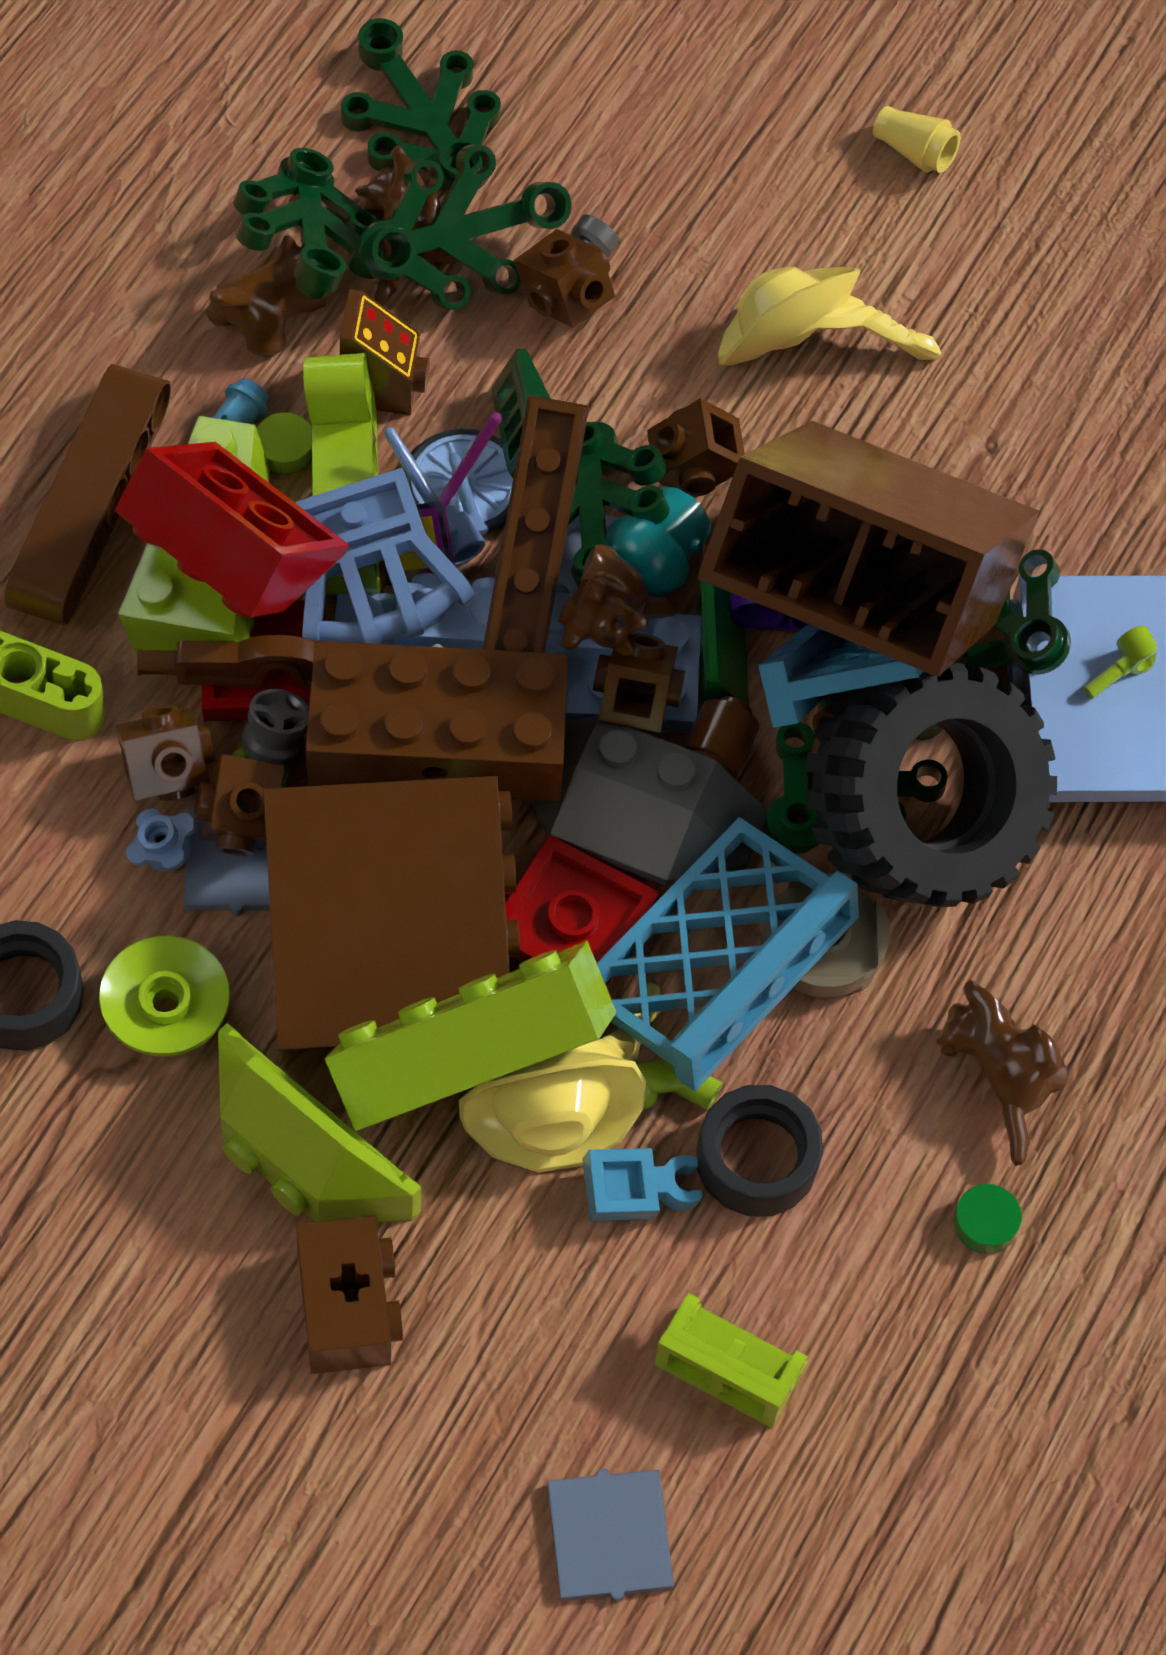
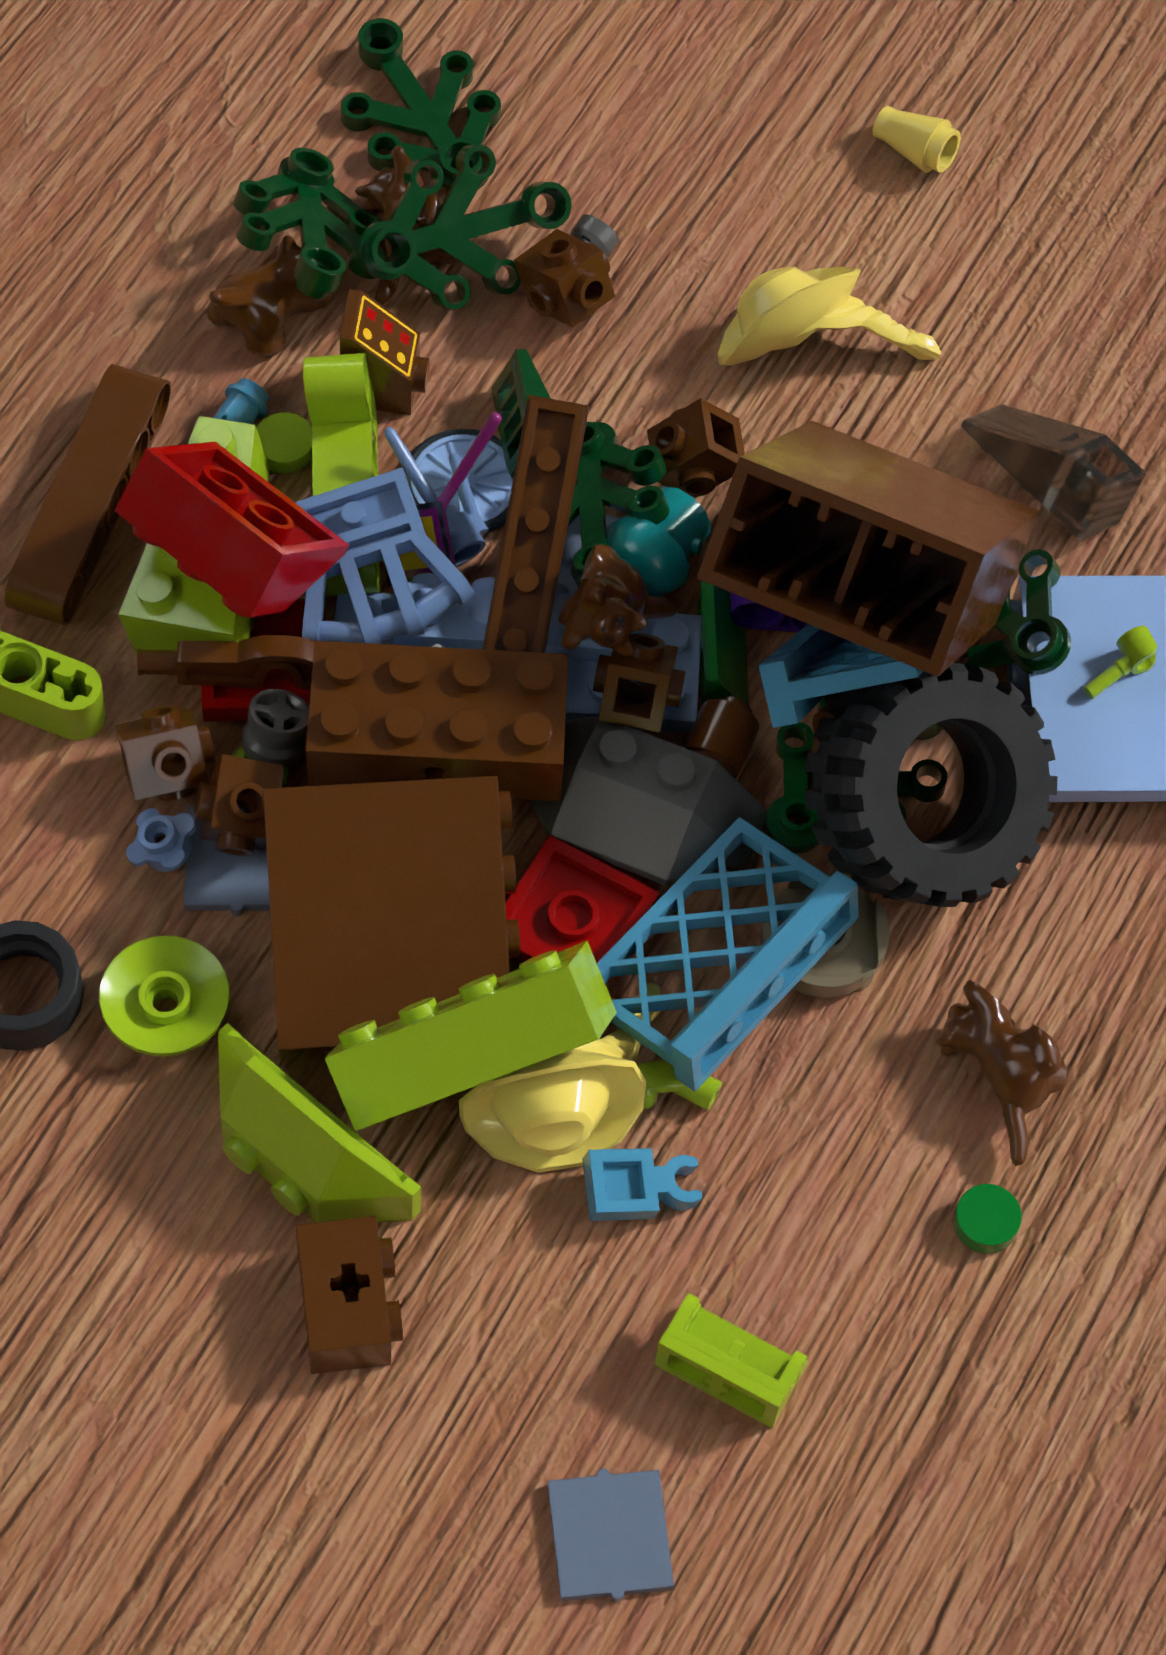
(774, 1106): black tyre -> none
(1064, 466): none -> clear smoke slope

